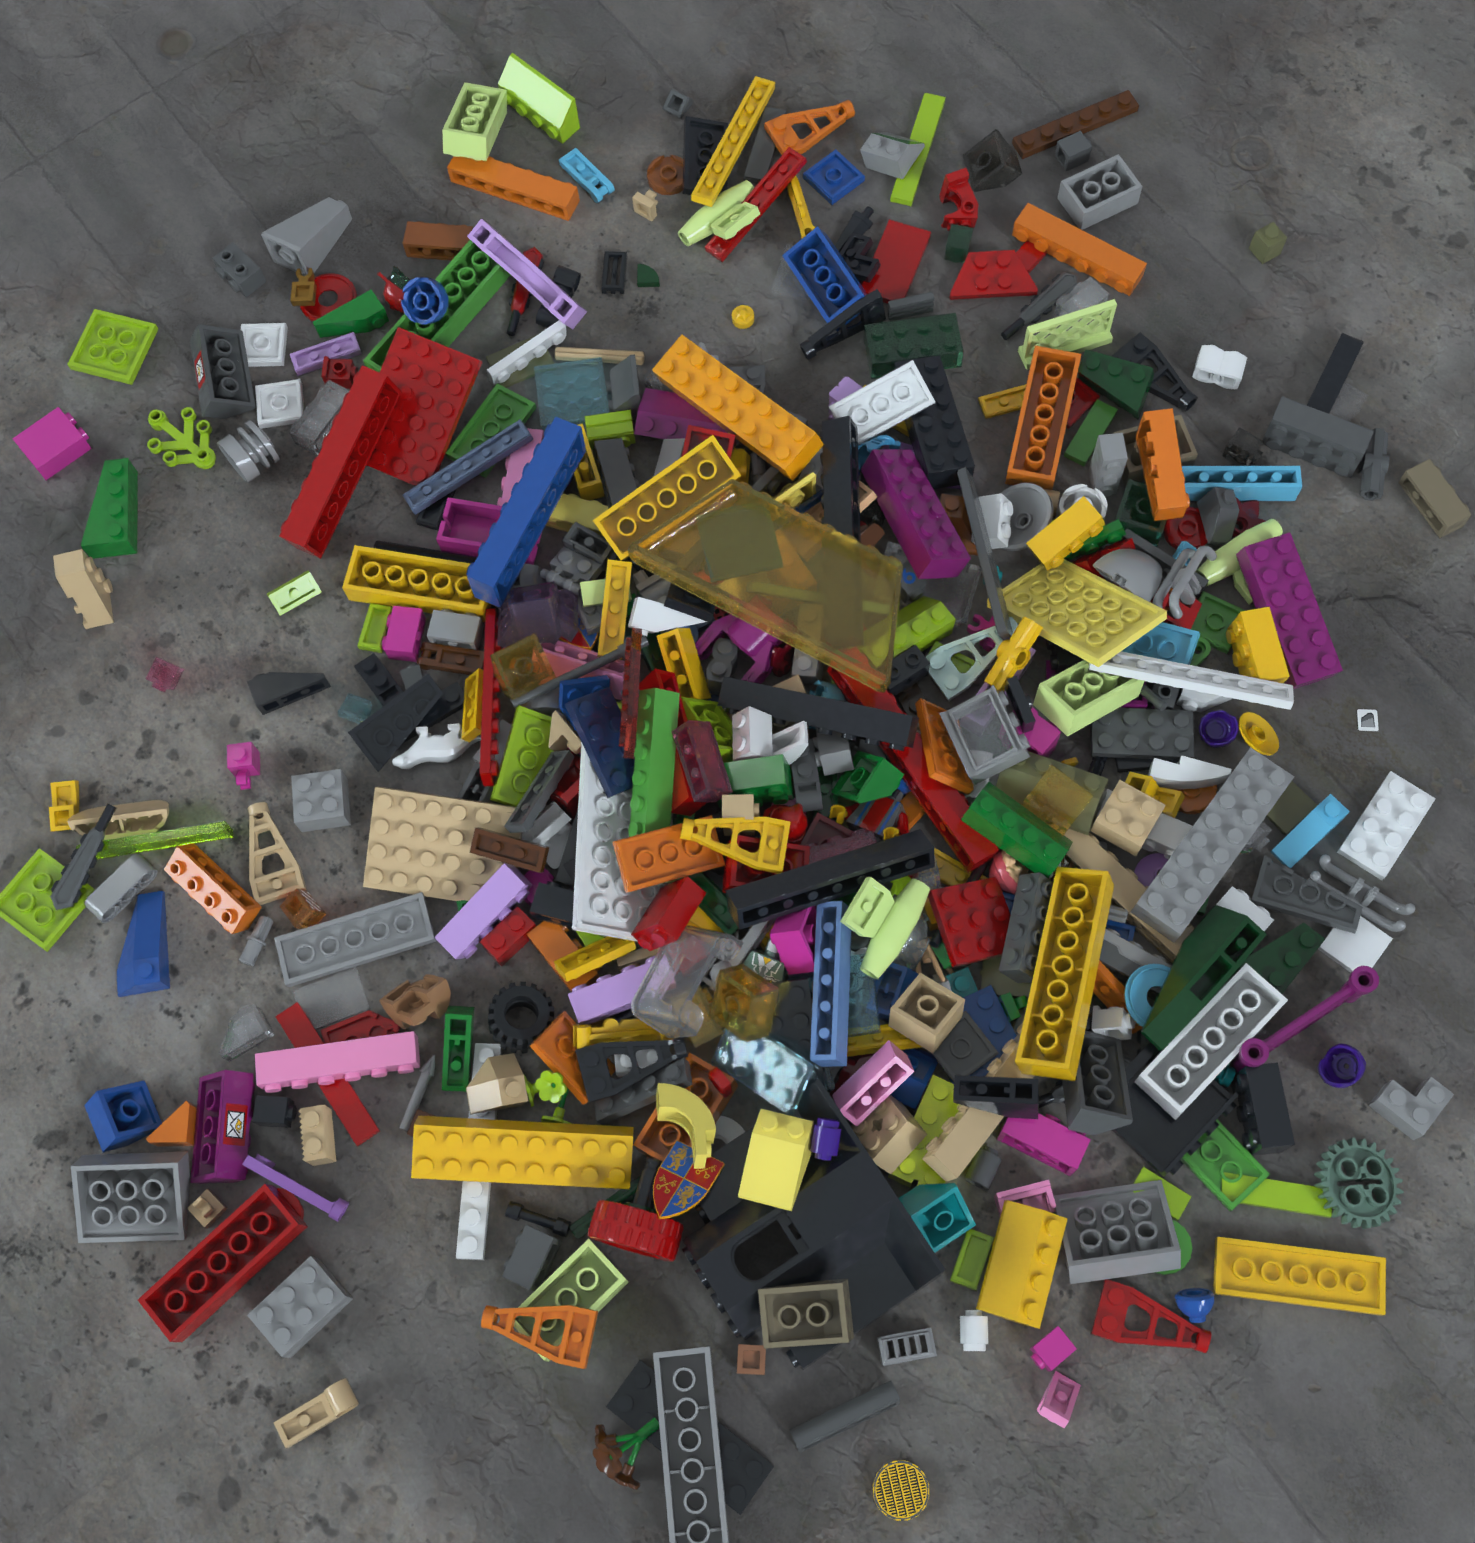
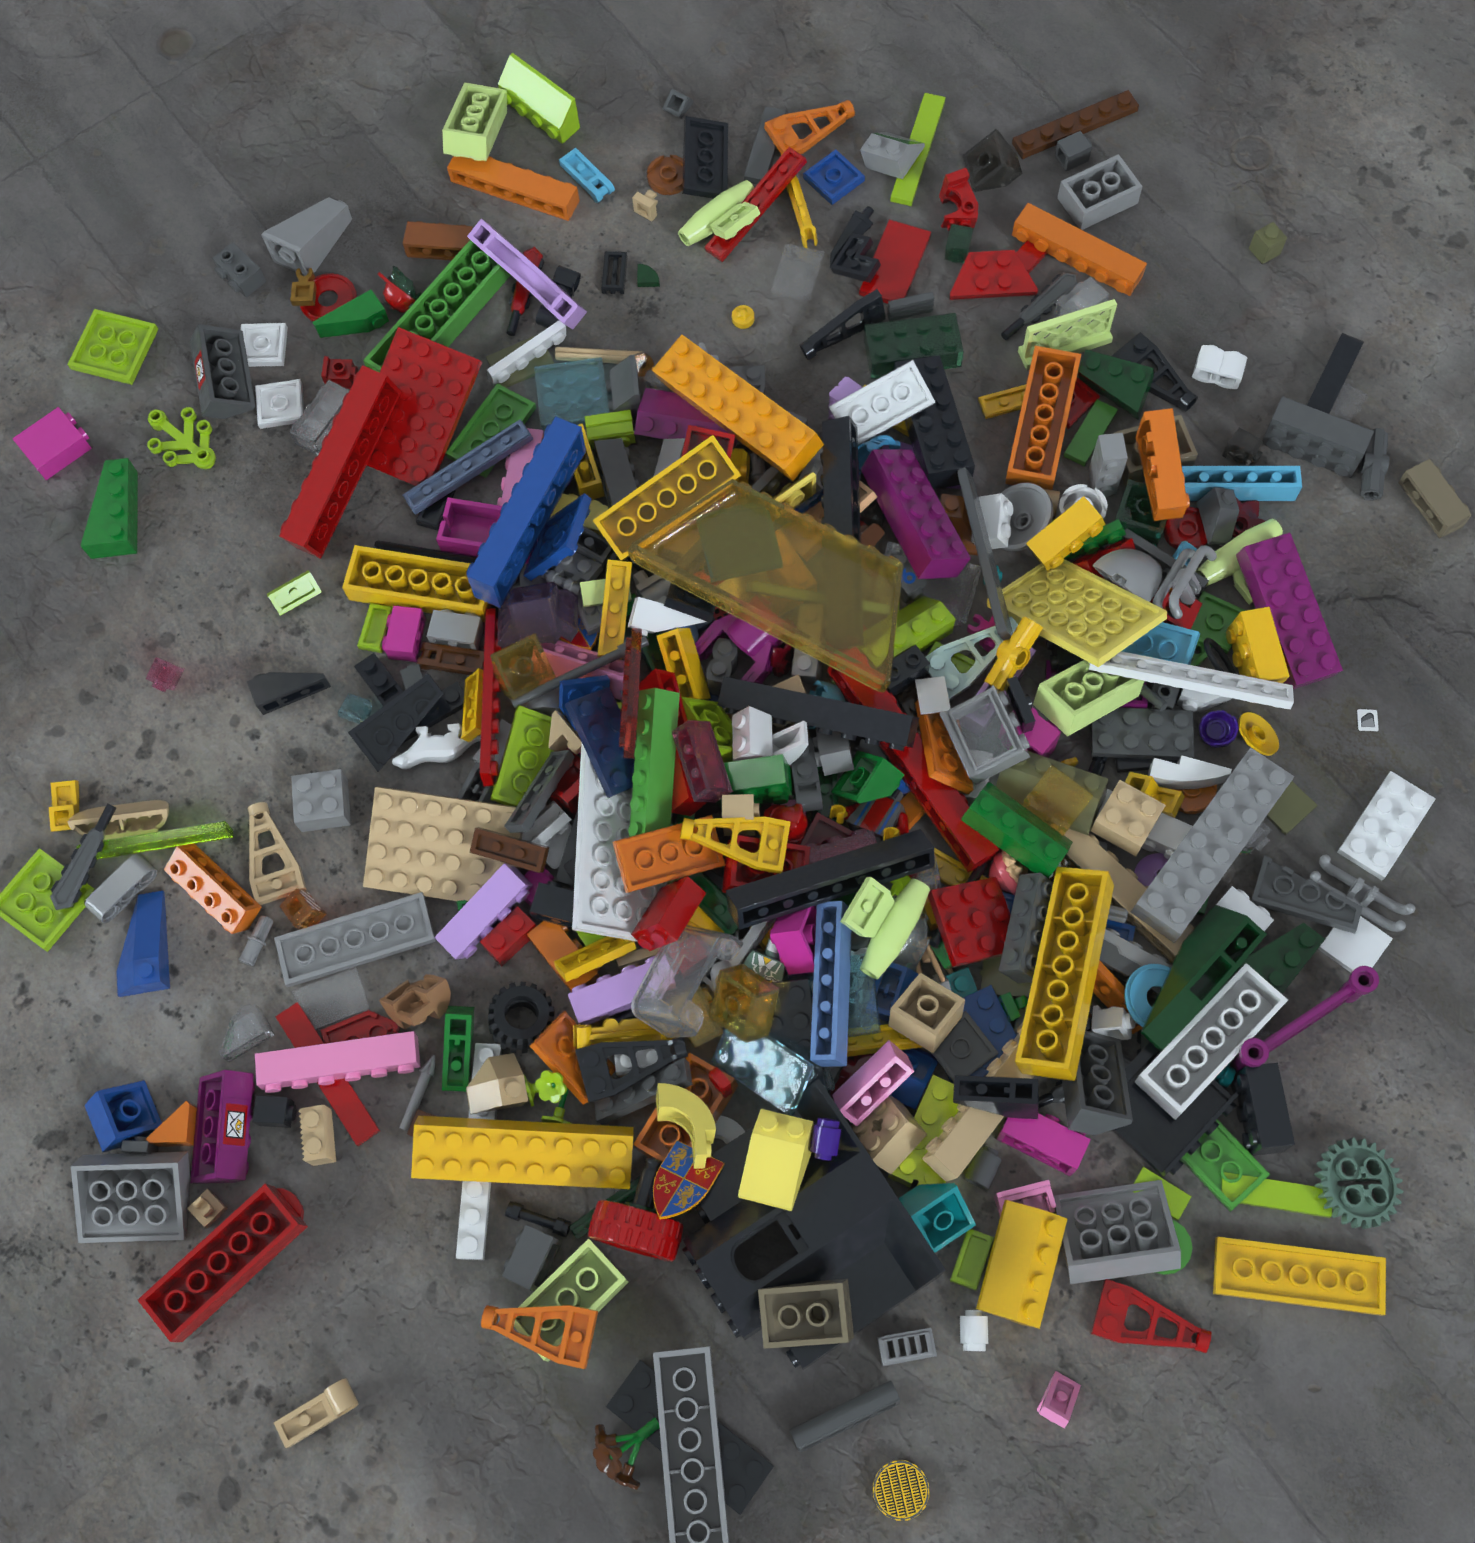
(86, 585): tan wedge -> none
(138, 1145): none -> dark grey plate
(243, 762): dark pink brick -> none
(248, 451): light grey wheel -> none
(266, 1169): medium lavender plate -> none
(300, 1307): light grey brick -> none
(337, 348): lavender tile -> none
(424, 300): blue cylinder -> none
(558, 537): none -> blue plate
(644, 363): none -> clear orange tile
(733, 142): yellow plate -> none
(751, 1359): nougat plate -> none
(824, 274): blue brick -> none
(932, 695): none -> white sticker
(1052, 1349): dark pink brick -> none
(1195, 1303): blue brick -> none
(1215, 645): none -> black tyre
(1310, 831): medium azure slope -> none
(1333, 1069): dark purple helmet -> none
(1408, 1111): light grey brick -> none

